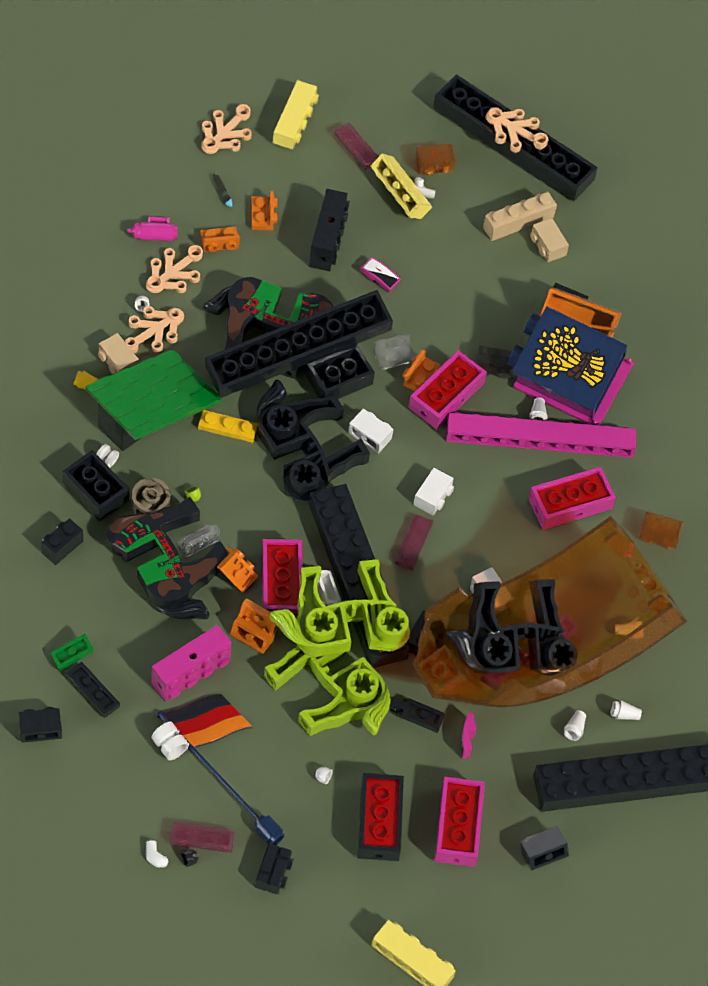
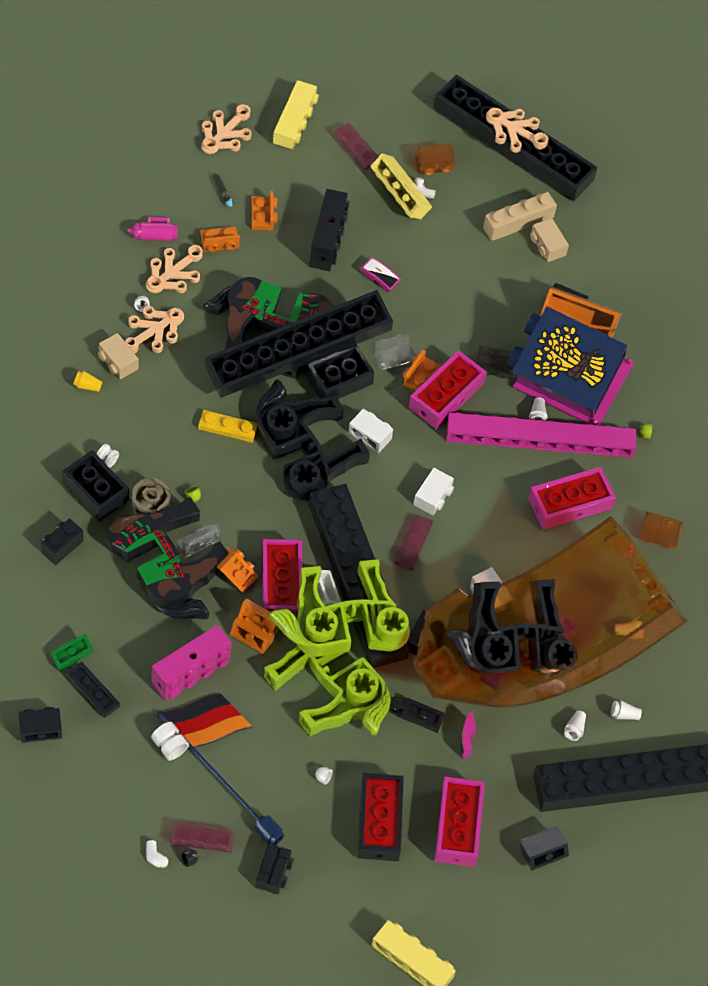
(149, 398): green piece -> none
(645, 431): none -> lime hinge

